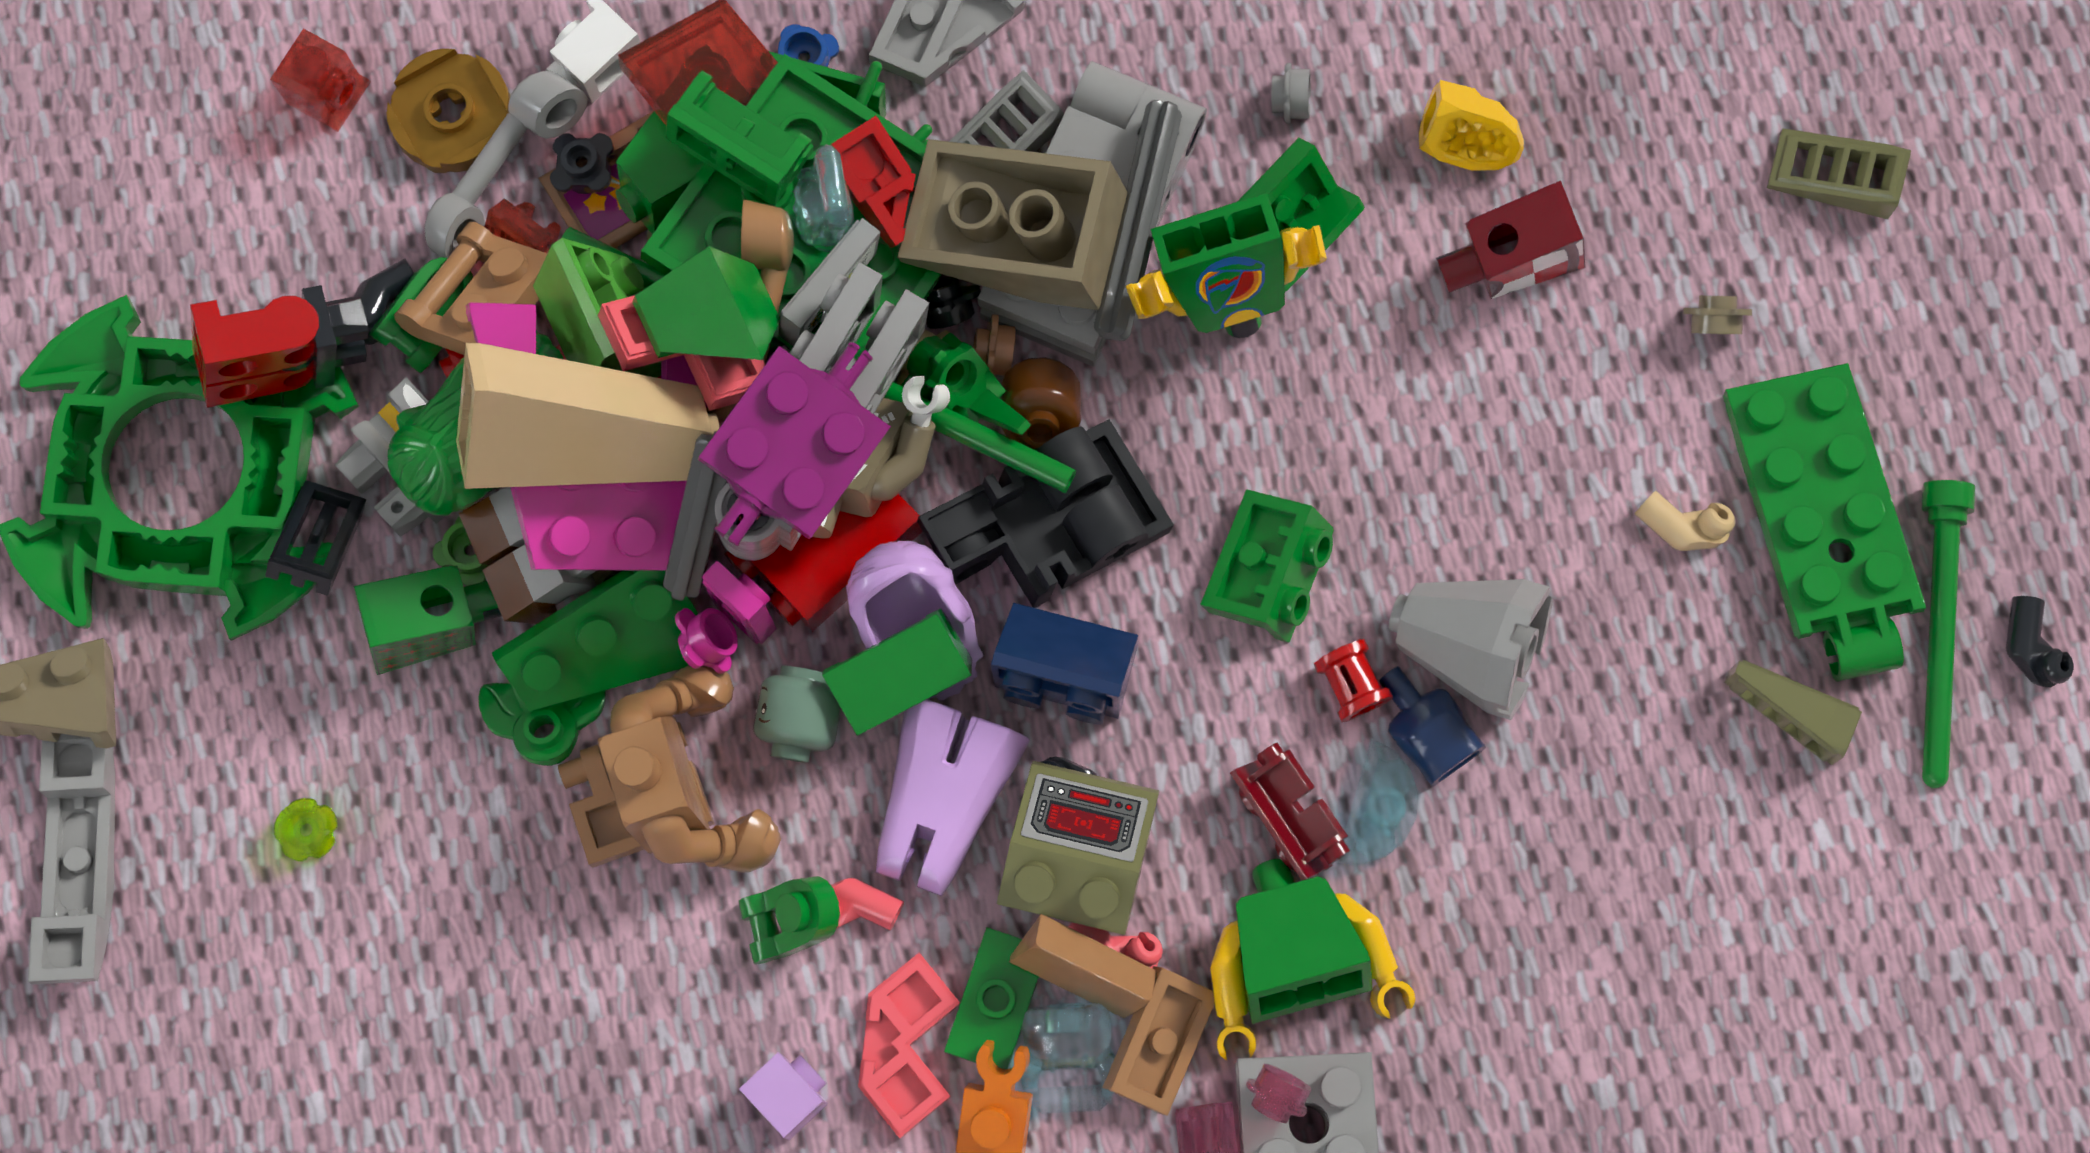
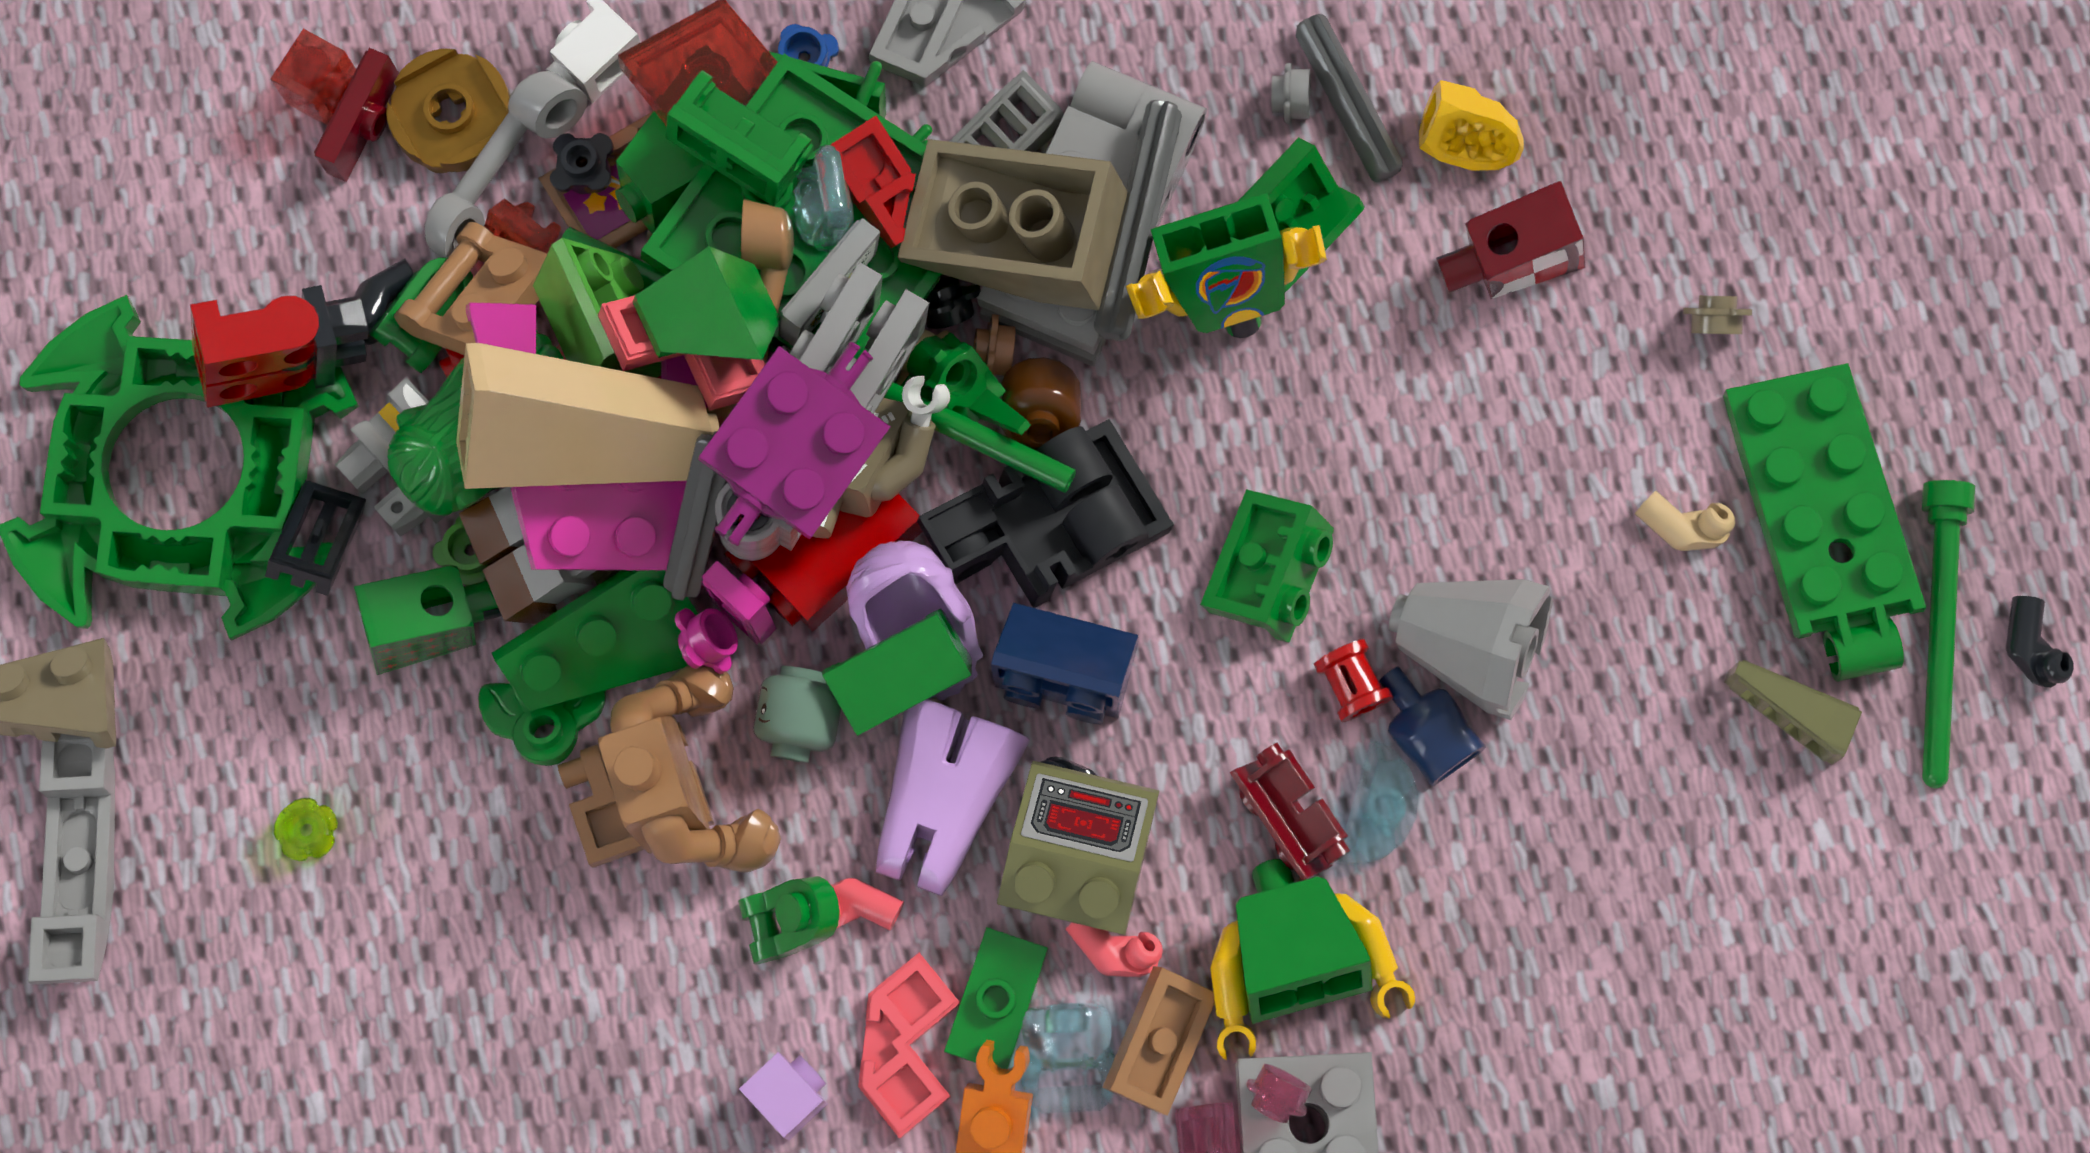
(358, 115): none -> dark red plate
(1085, 967): medium nougat slope -> none
(1348, 98): none -> dark grey axle
(1854, 197): olive slope -> none

